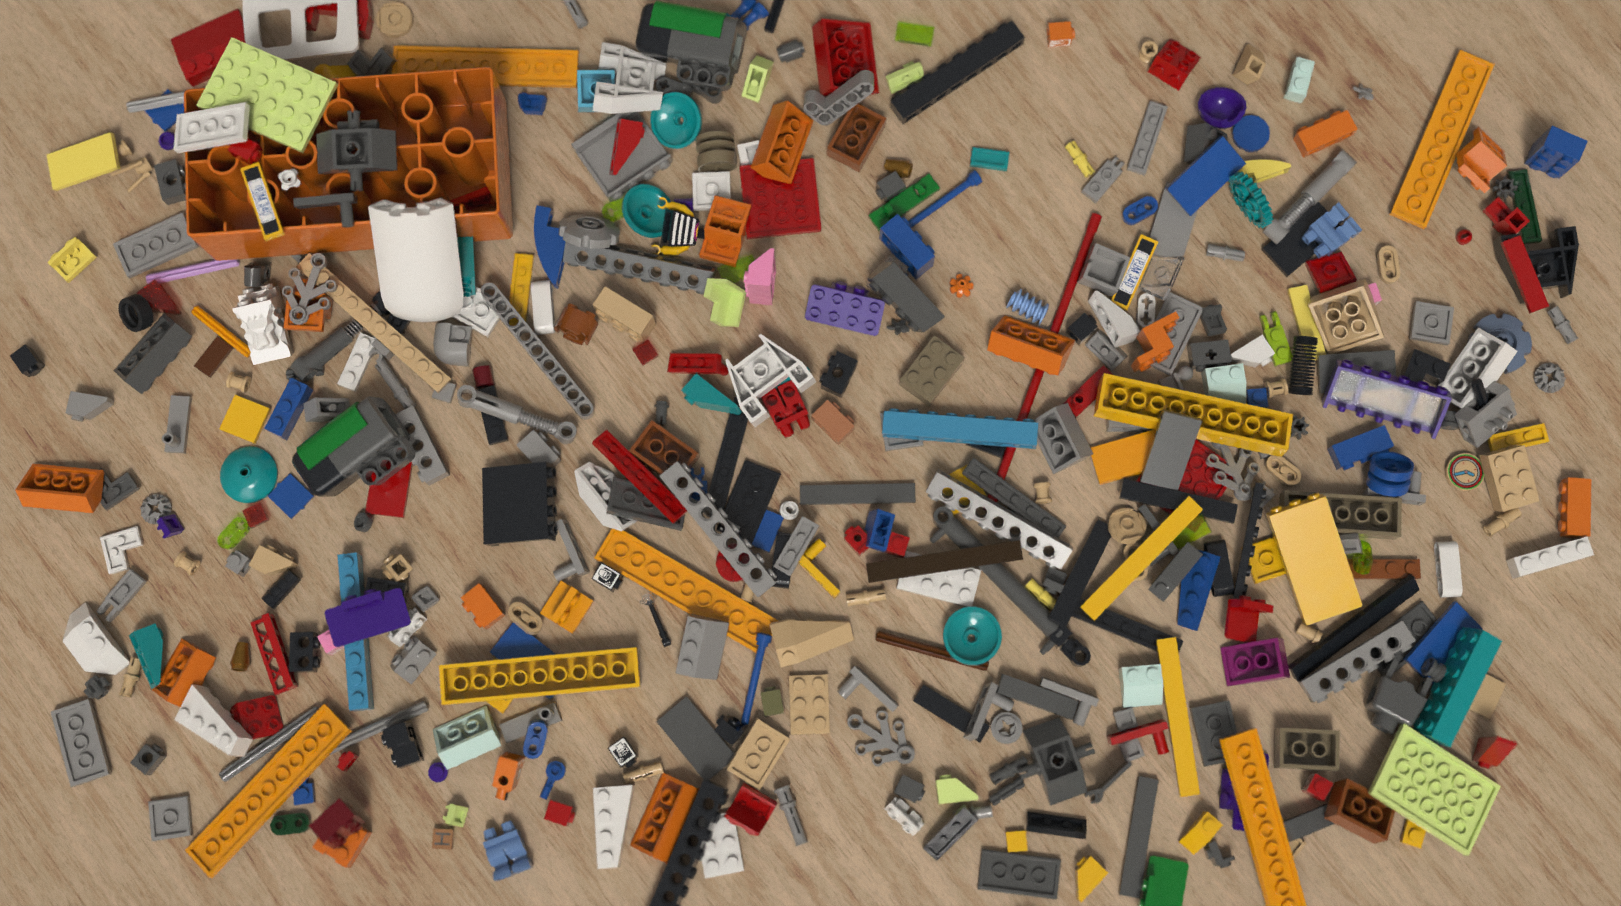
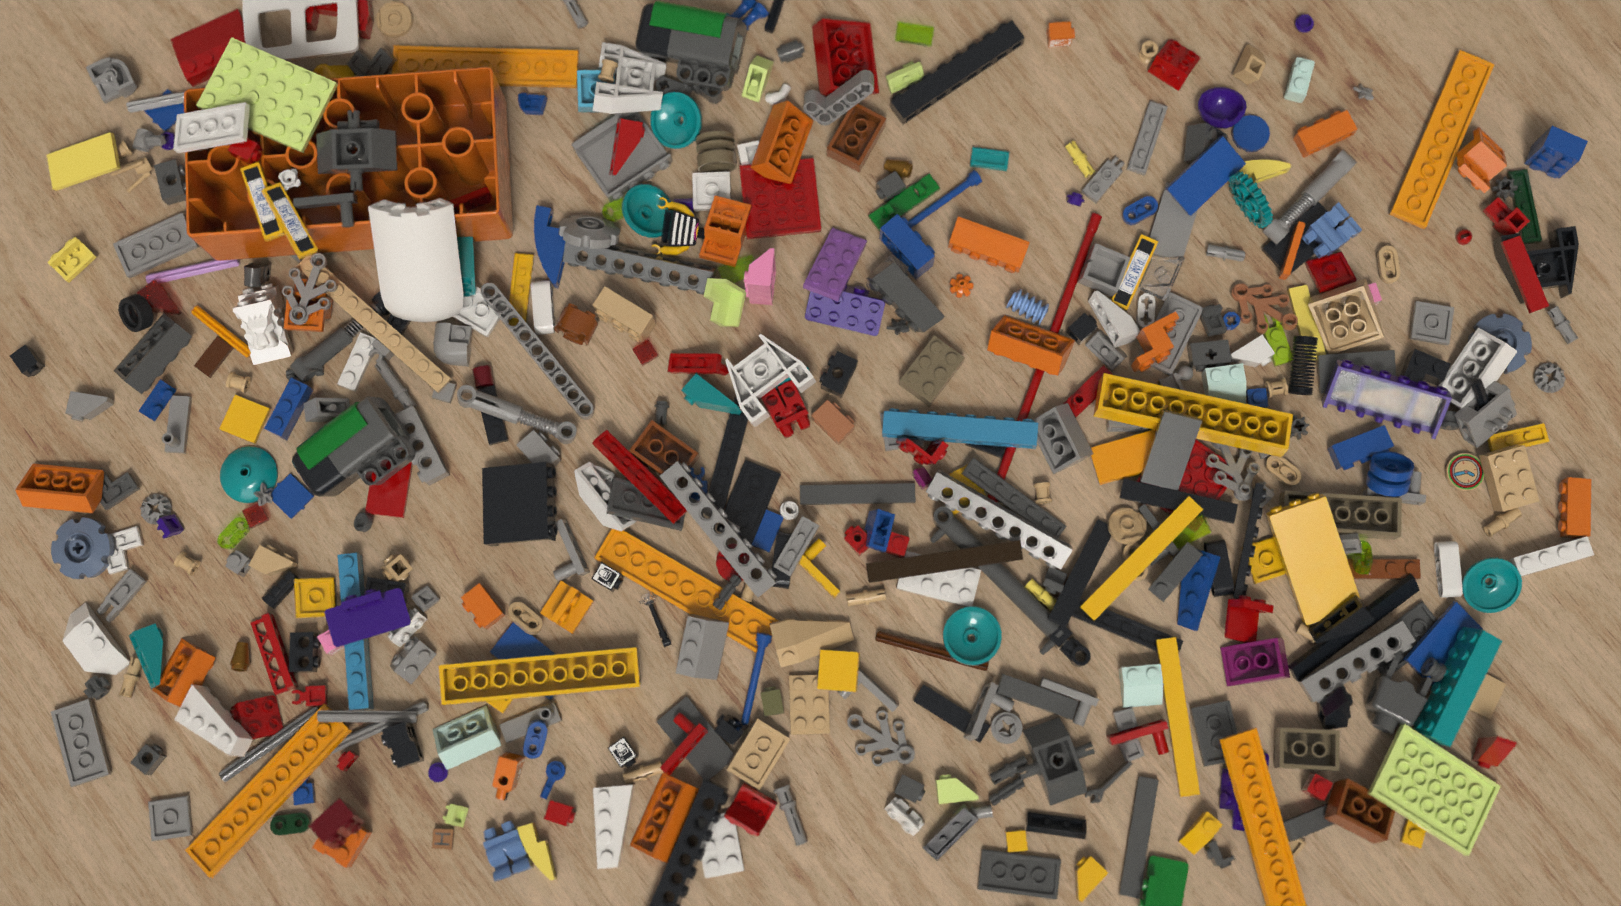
(95, 543): none -> sand blue piece
(111, 79): none -> light grey brick
(146, 140): none -> light grey axle
(157, 400): none -> blue plate
(264, 495): none -> light grey plant
(289, 220): none -> tile
(313, 596): none -> yellow tile
(313, 696): none -> red plate
(366, 716): none -> light grey axle
(537, 851): none -> light yellow slope
(607, 71): none -> tan bush
(695, 735): none -> red piece
(727, 592): none -> dark grey axle
(778, 97): none -> white arm
(835, 264): none -> medium lavender plate
(838, 670): none -> yellow tile
(922, 477): none -> magenta slope
(933, 453): none -> red bracket
(988, 245): none -> orange slope
(1075, 199): none -> dark purple plate
(1236, 321): none -> blue bush
(1262, 305): none -> nougat plant
(1292, 250): none -> orange tile
(1304, 23): none -> dark purple plate
(1335, 709): none -> black slope
(1345, 620): none -> black slope
(1498, 592): none -> teal dish

